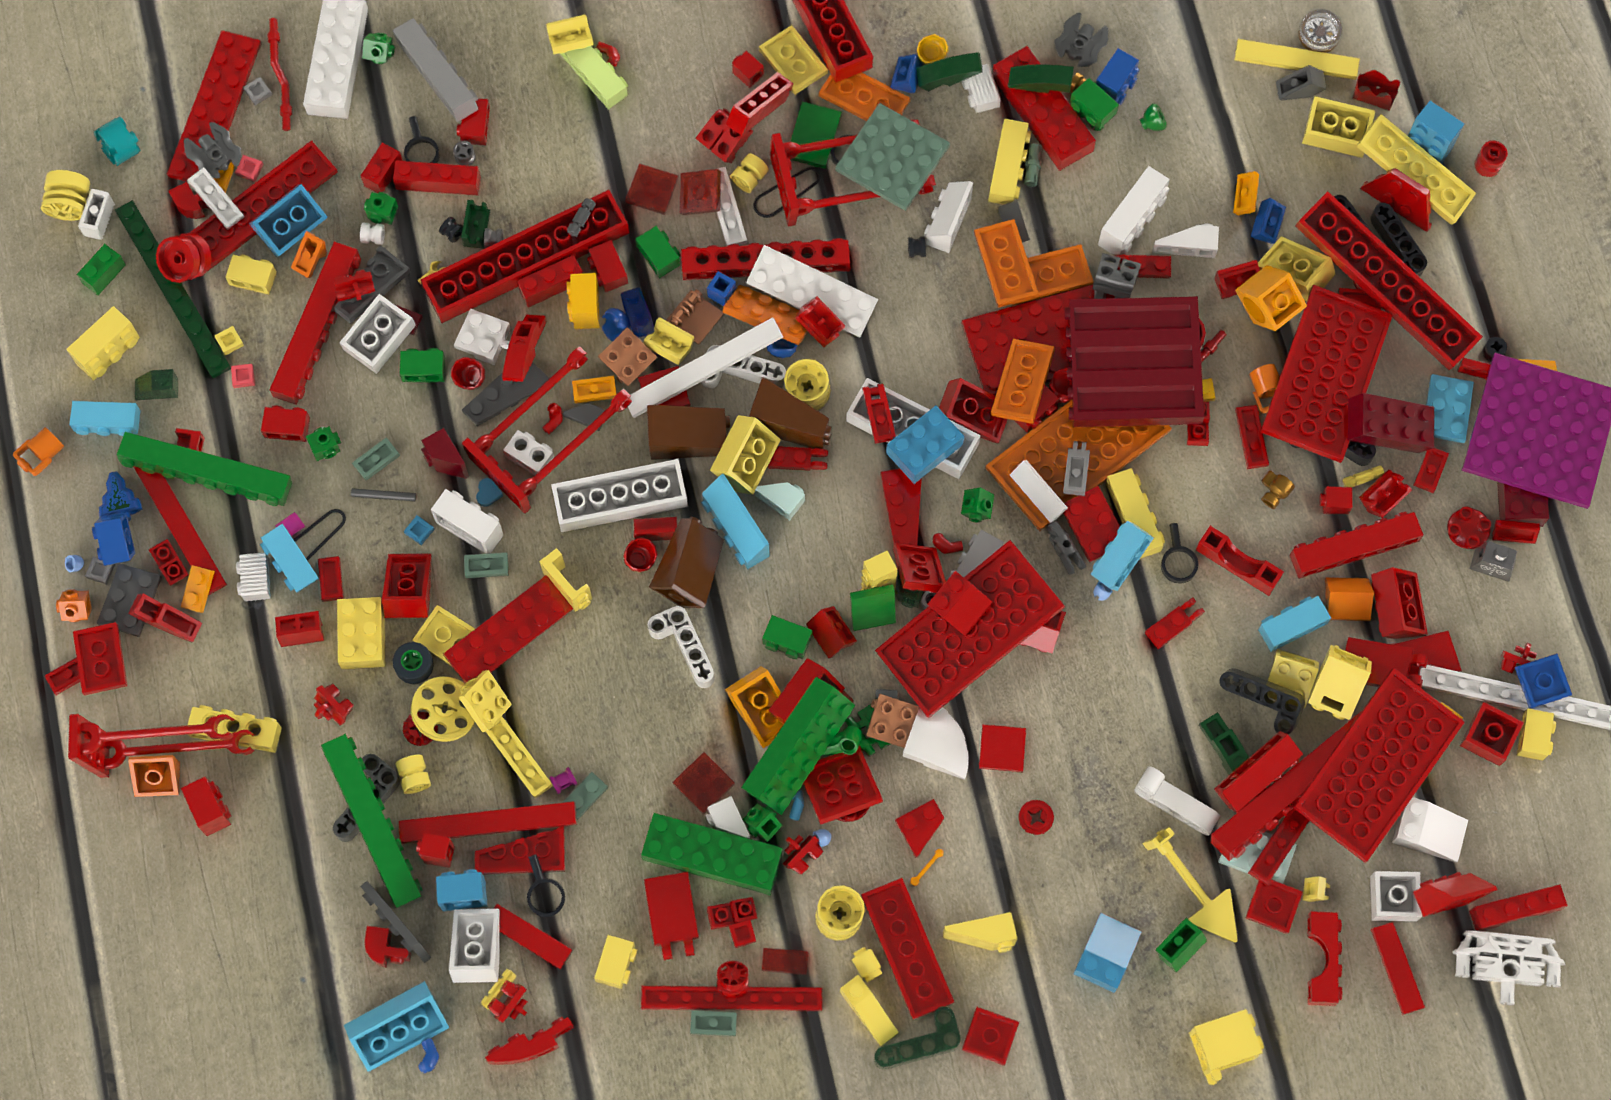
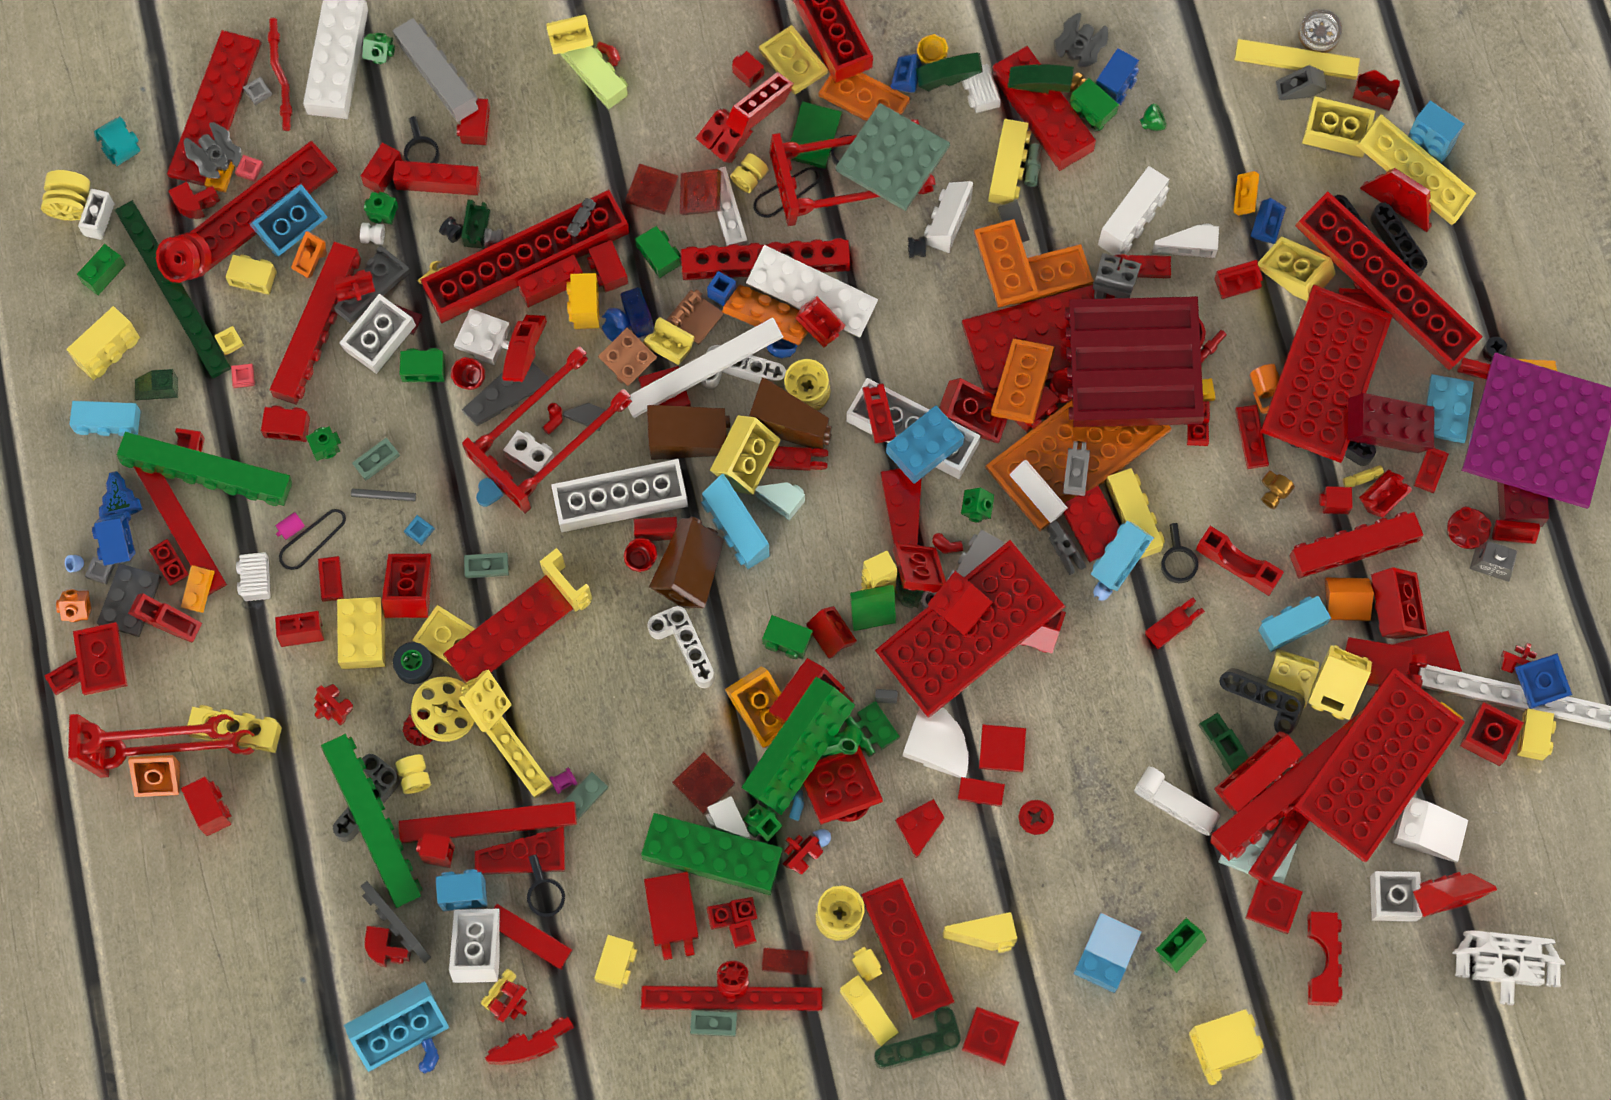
(44, 446): orange piece -> none
(215, 198): white tile -> none
(288, 559): medium azure brick -> none
(443, 455): dark red slope -> none
(464, 148): flat silver wheel -> none
(467, 521): white brick -> none
(594, 389): light orange plate -> none
(891, 720): nougat hinge -> none
(915, 880): light orange hinge -> none
(981, 792): none -> red tile
(1216, 914): light yellow piece -> none
(1271, 298): light orange brick -> none
(1315, 889): light yellow tile -> none
(1397, 968): red tile -> none
(1491, 158): red wheel -> none
(1518, 907): red arch -> none

